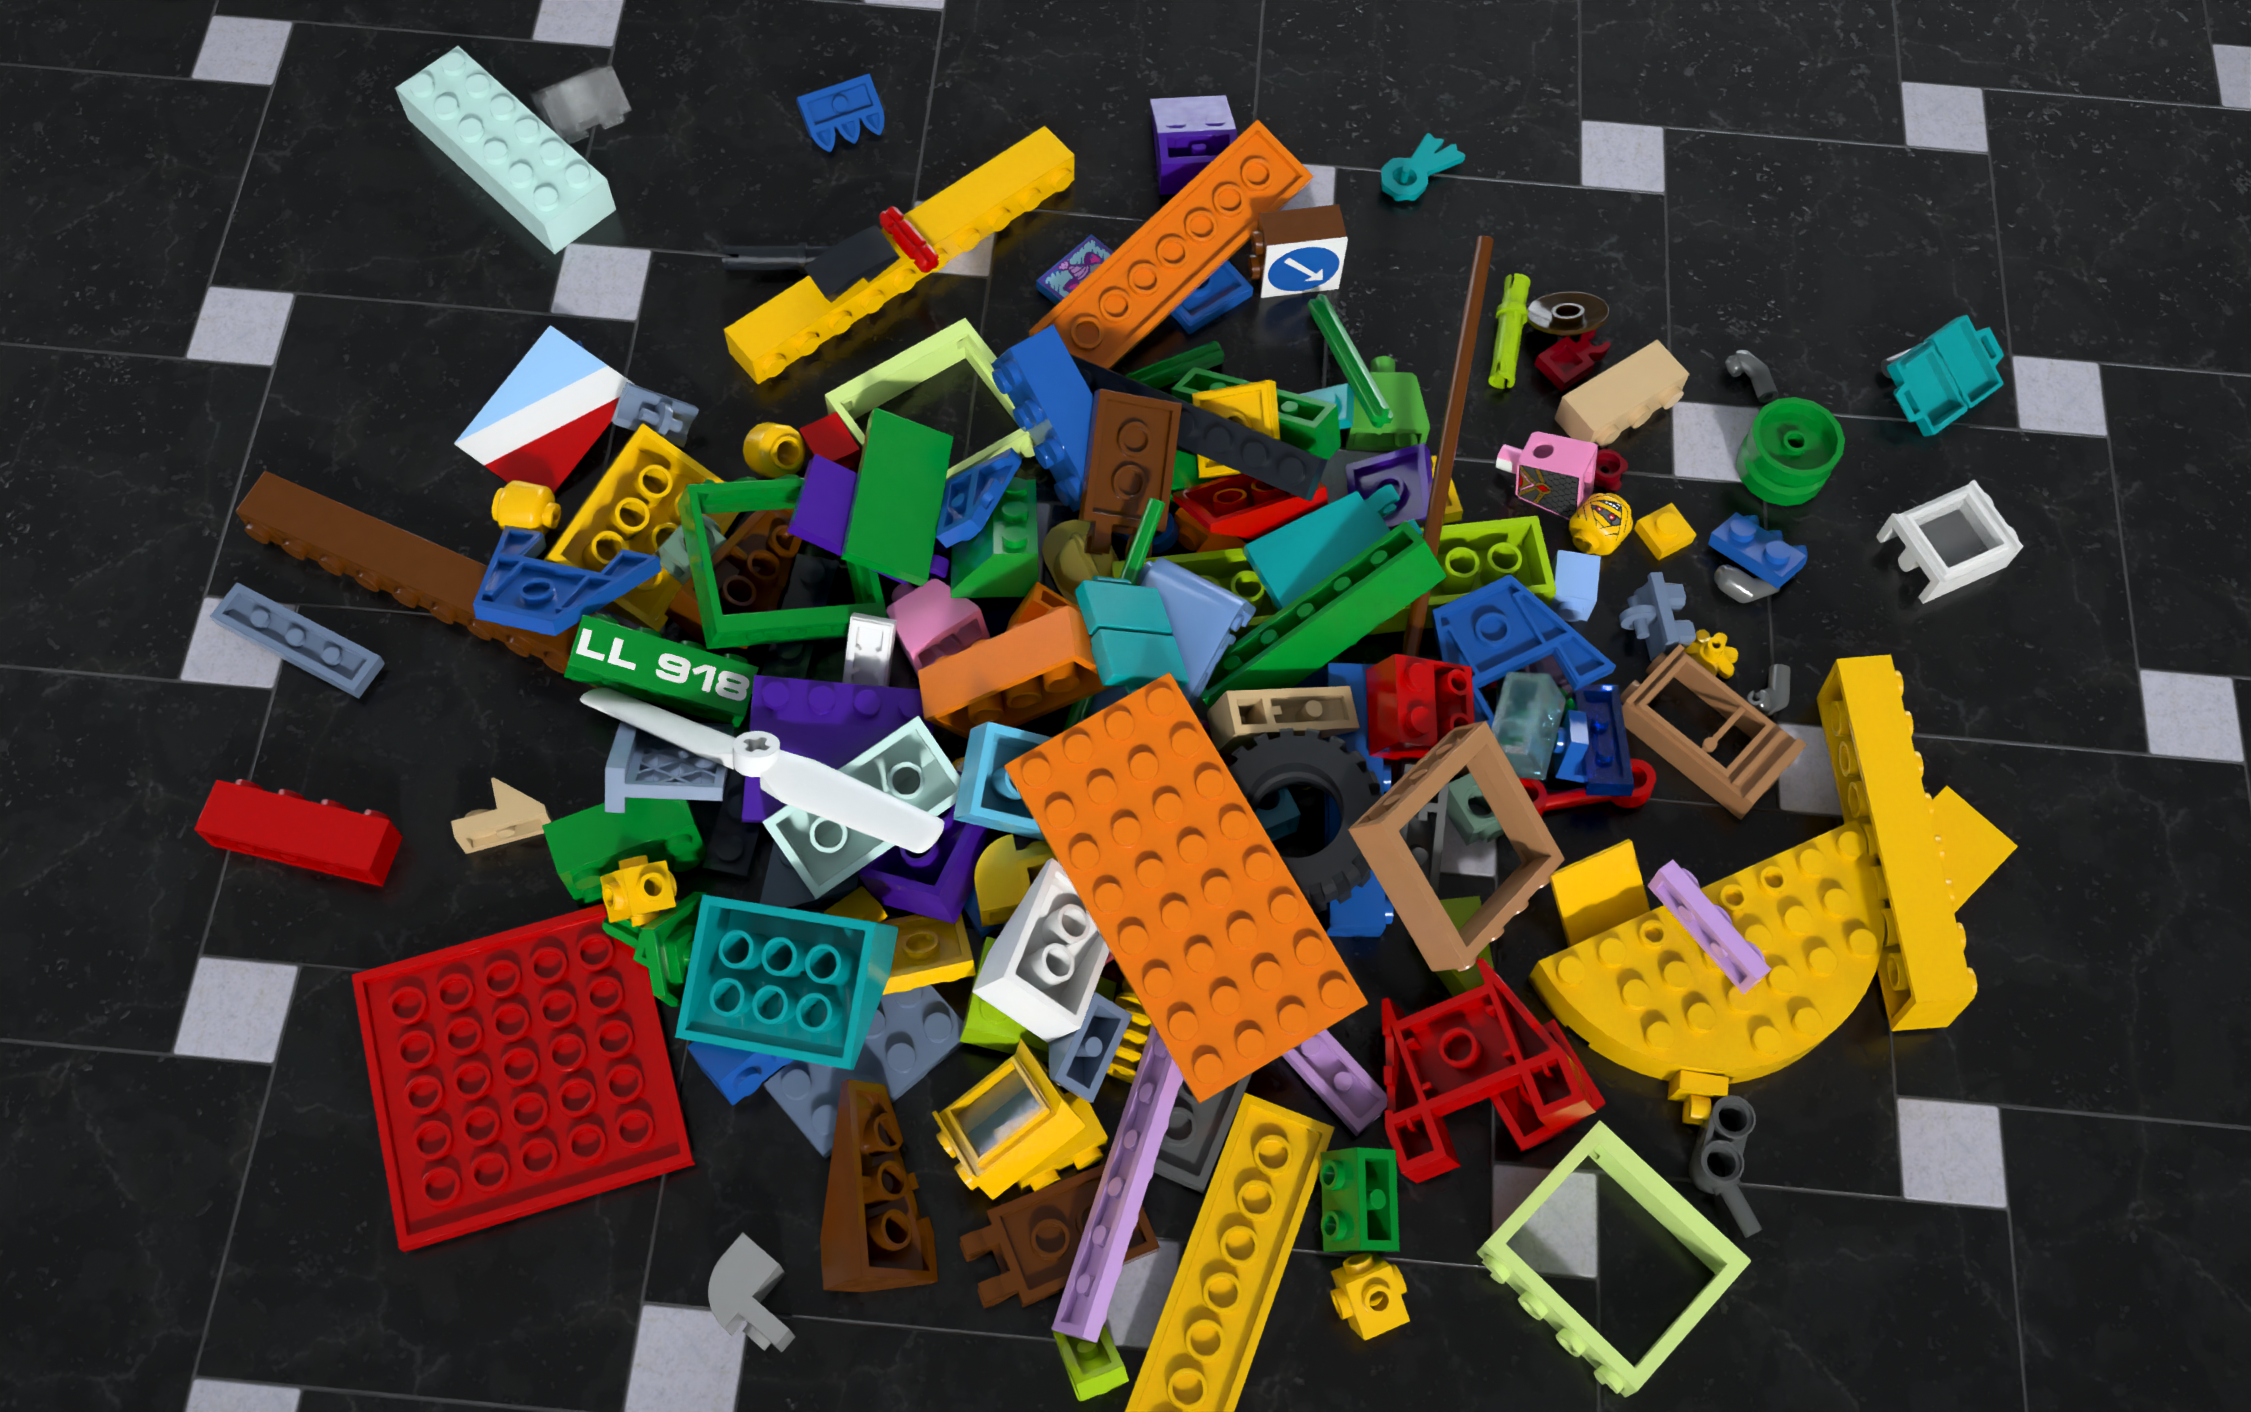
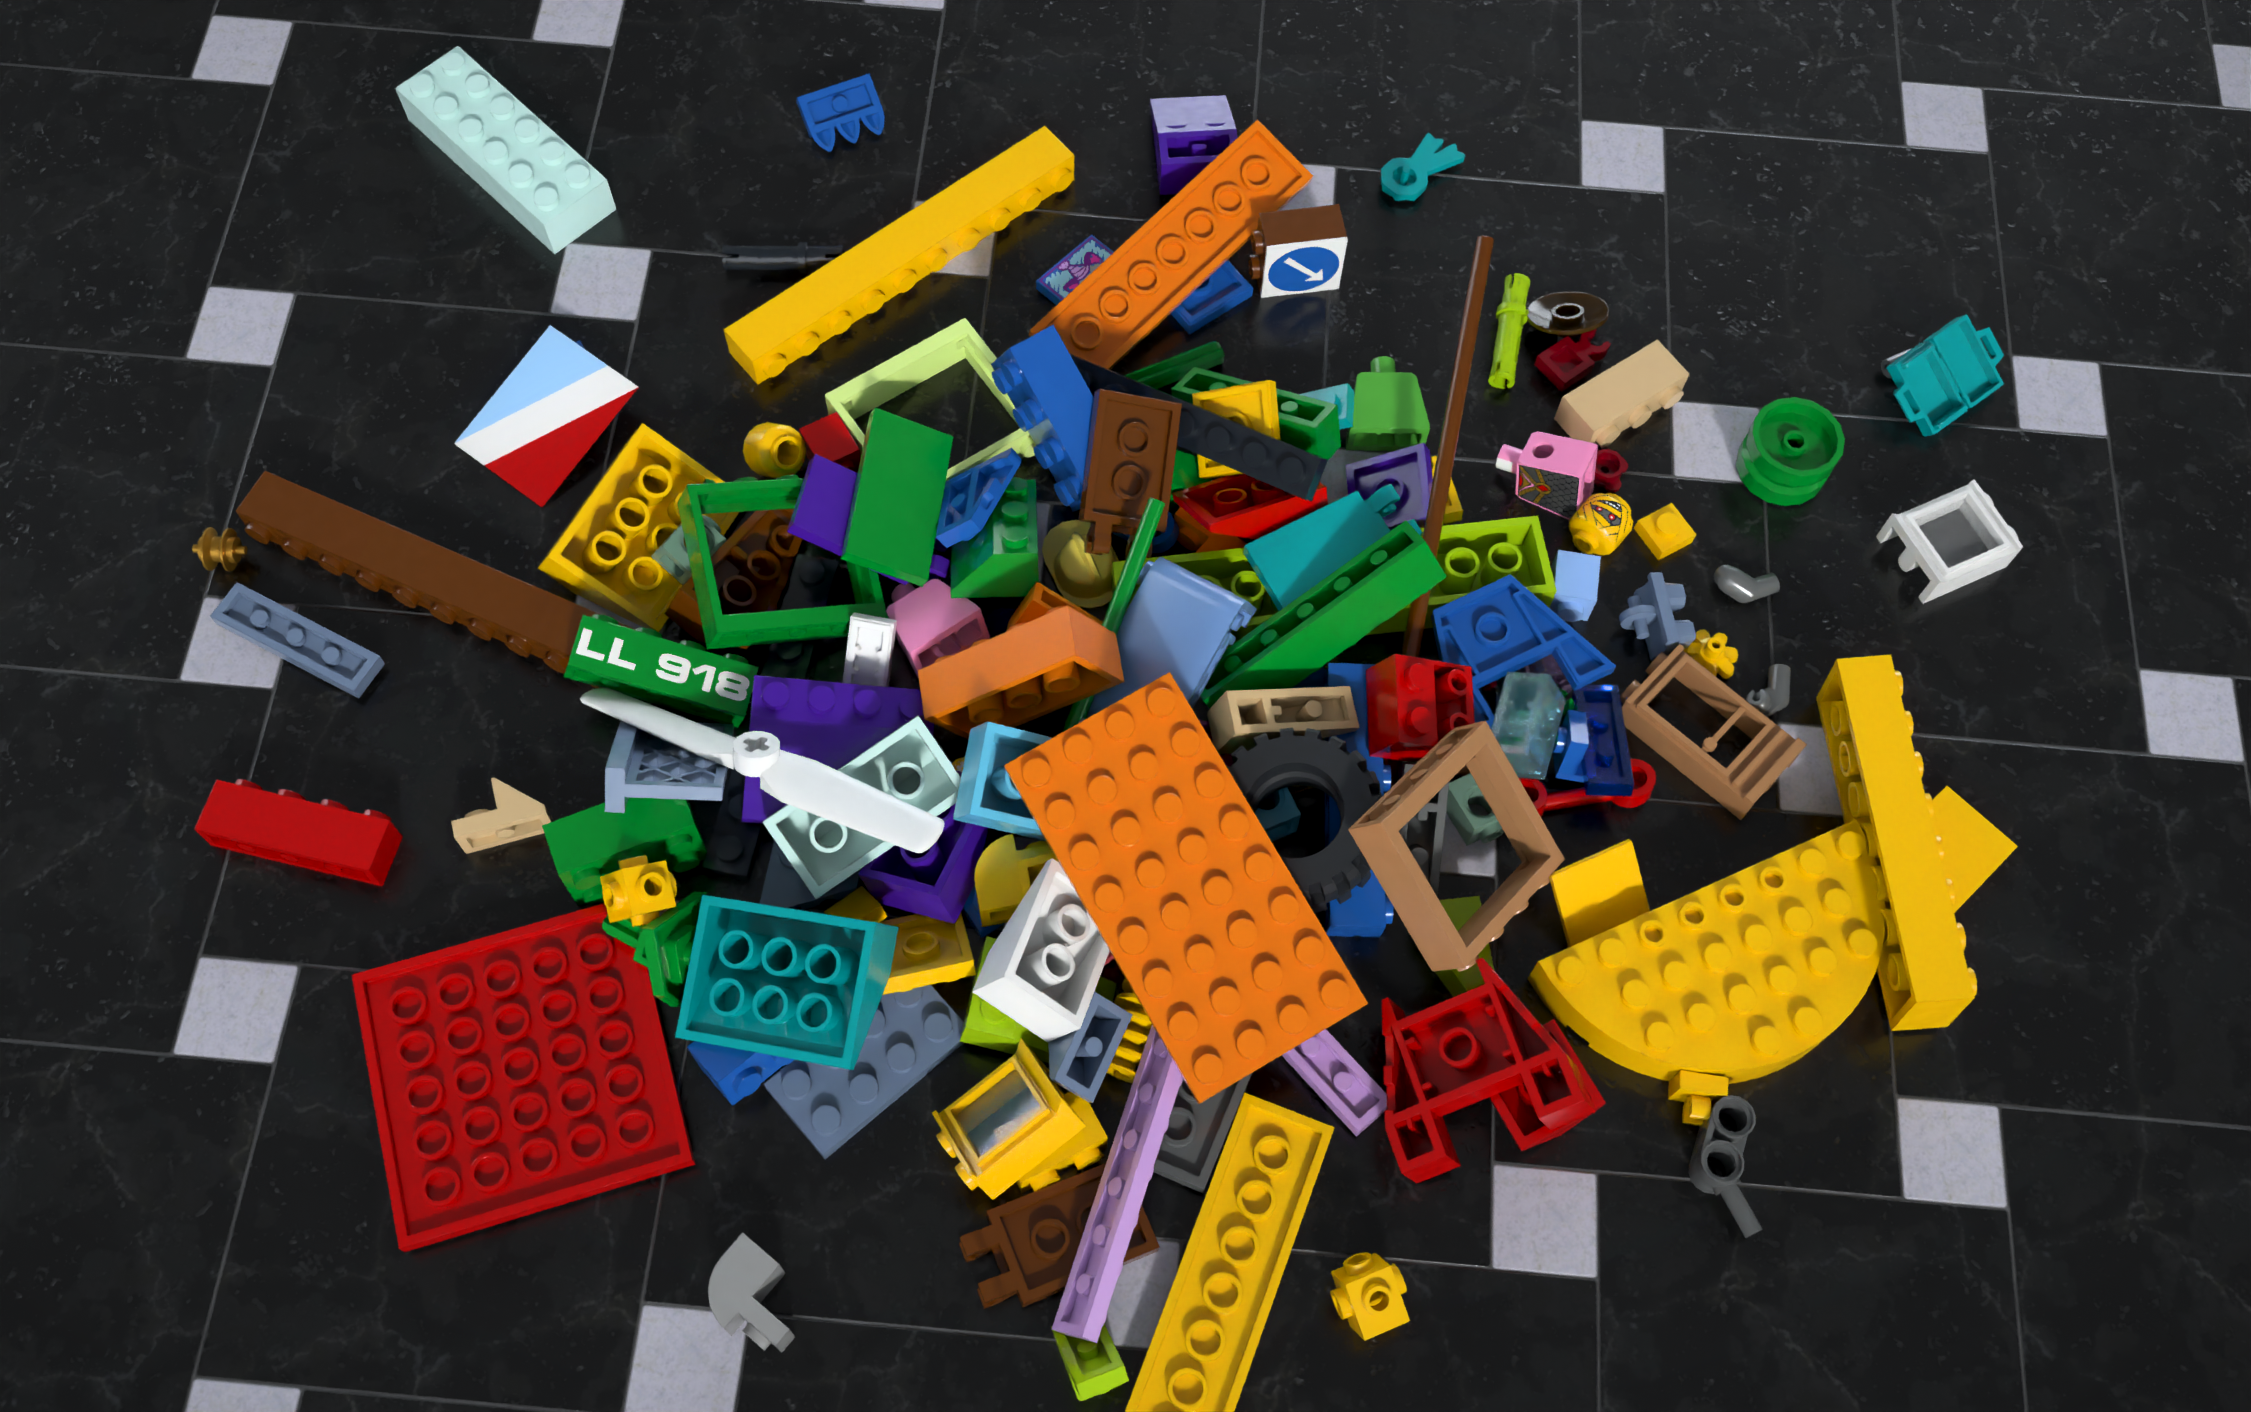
(222, 549): none -> pearl gold wheel
(526, 507): yellow head -> none
(548, 594): blue wing -> none
(582, 103): clear slope -> none
(657, 411): sand blue hips -> none
(850, 260): black slope -> none
(871, 1216): reddish brown wedge -> none
(909, 239): red axle -> none
(1129, 633): teal piece -> none
(1350, 361): green axle -> none
(1359, 1201): green brick -> none
(1667, 1207): yellowish green window -> none
(1709, 926): lavender plate -> none
(1756, 370): dark grey arm -> none
(1758, 550): blue plate -> none

